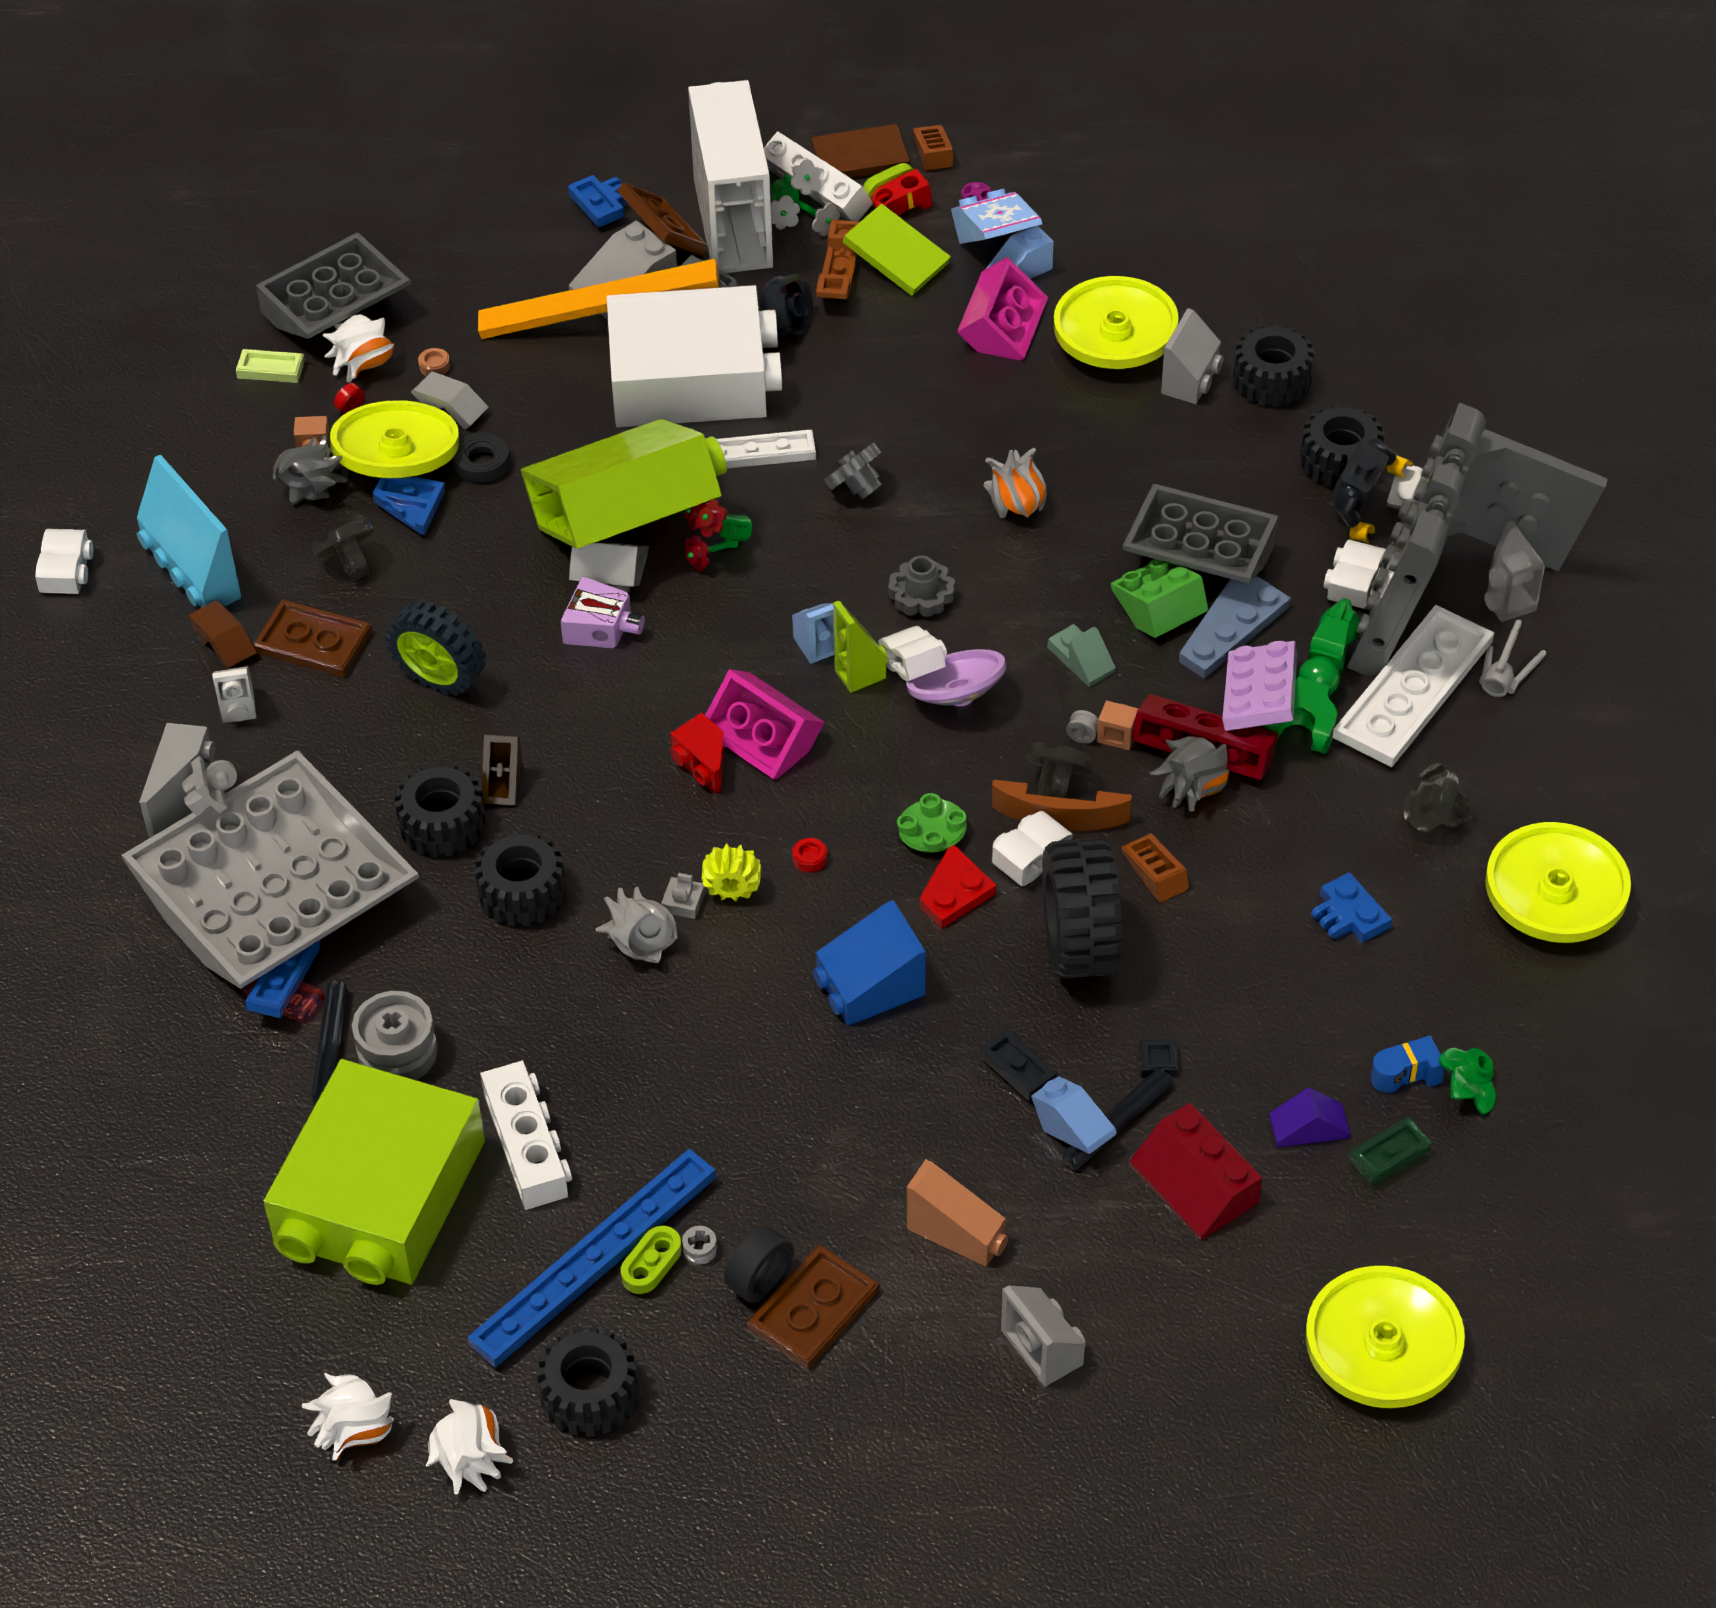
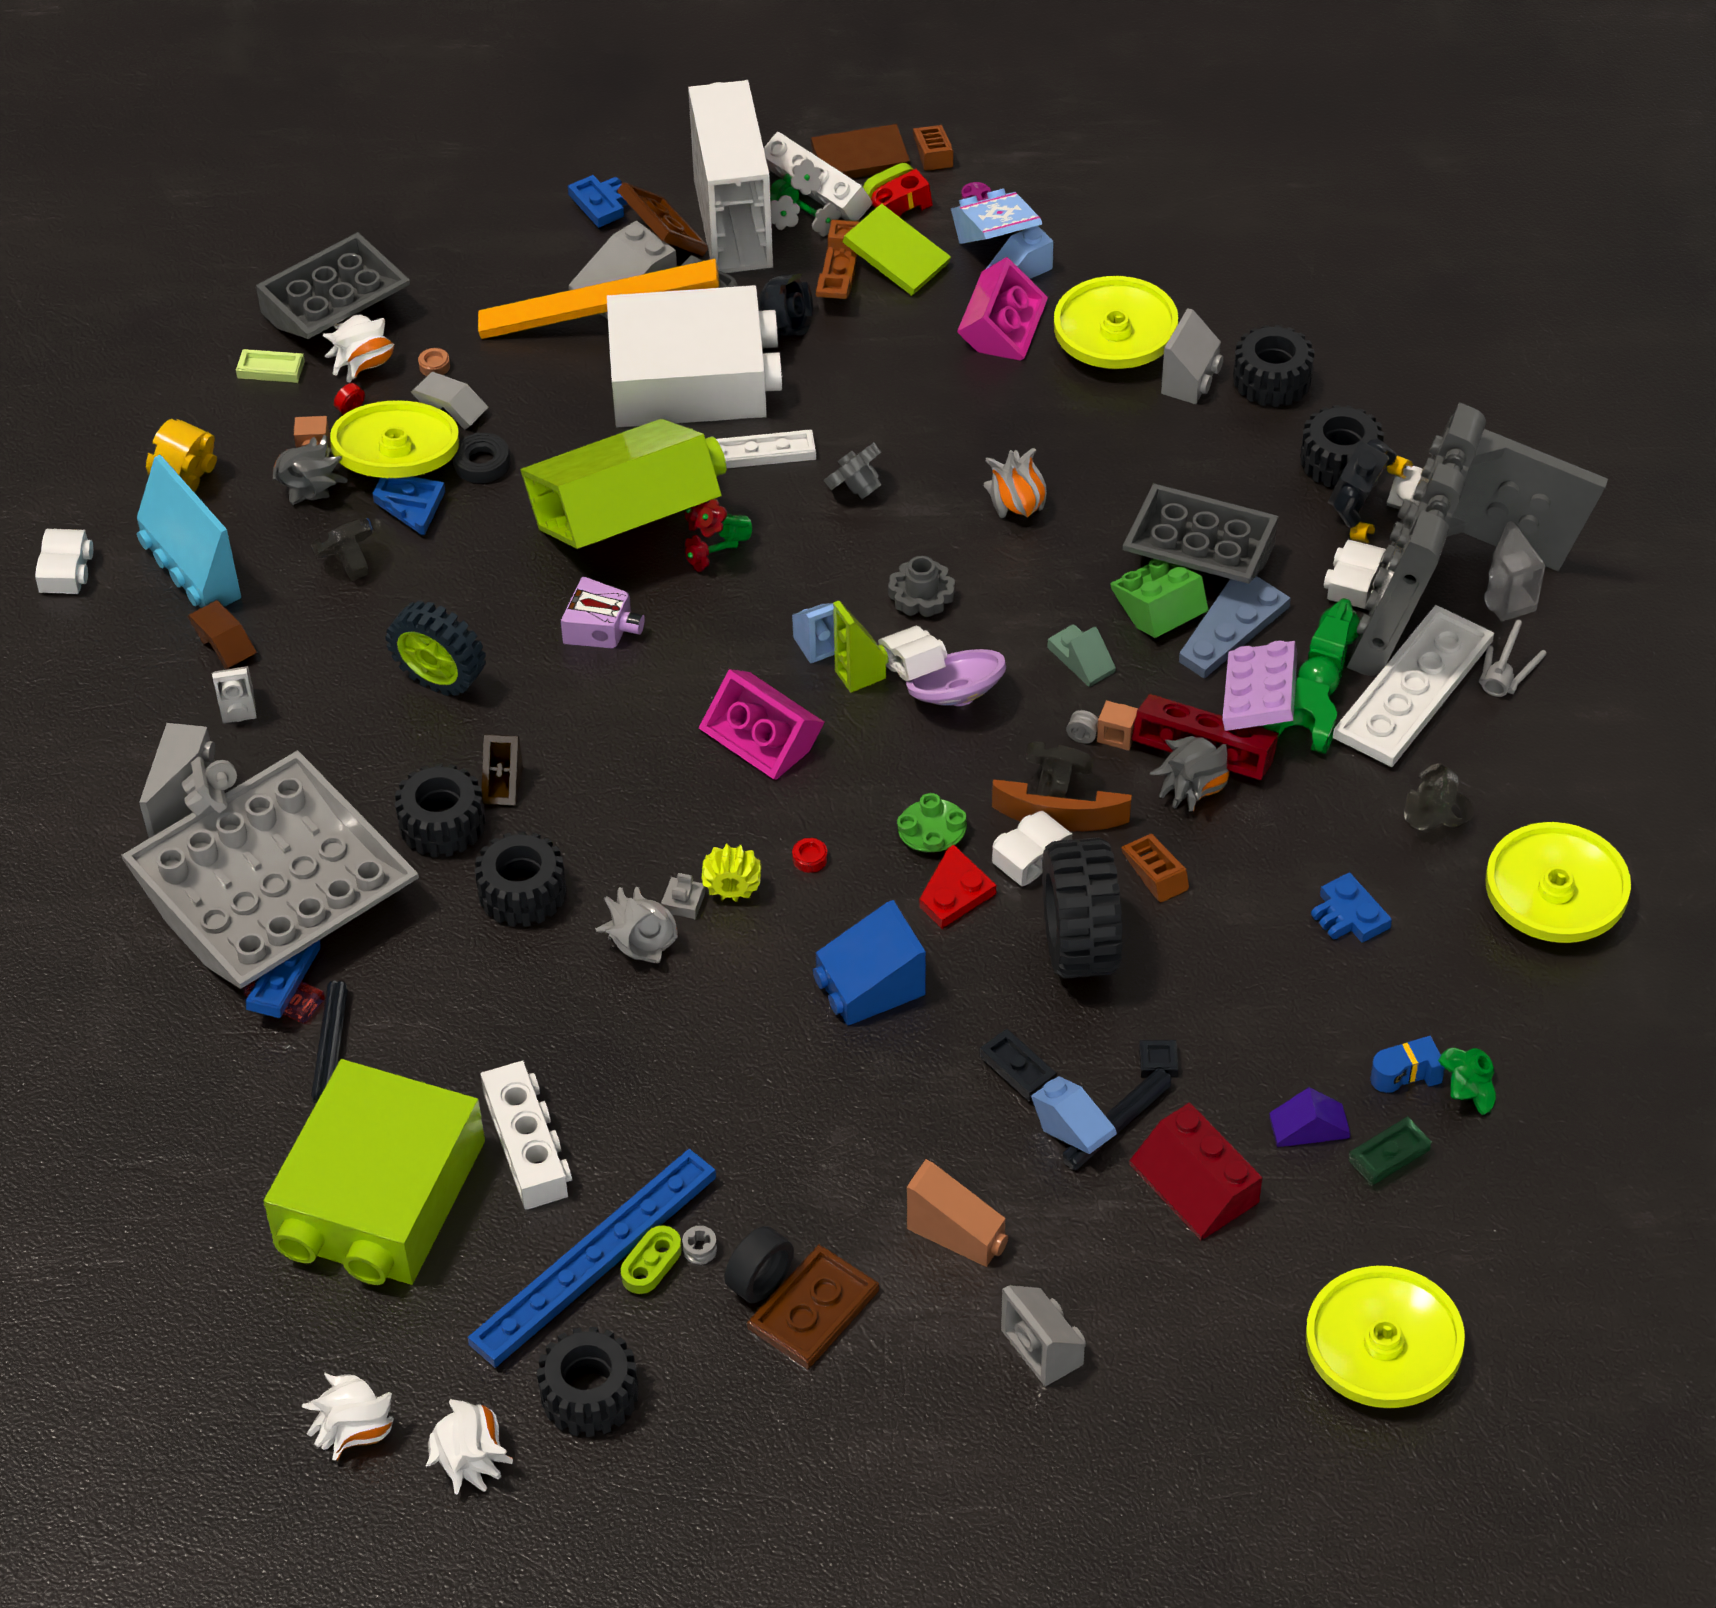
(185, 449): none -> yellow brick
(312, 638): reddish brown tile -> none
(395, 1034): light grey wheel -> none
(609, 563): light grey slope -> none
(701, 750): red slope -> none

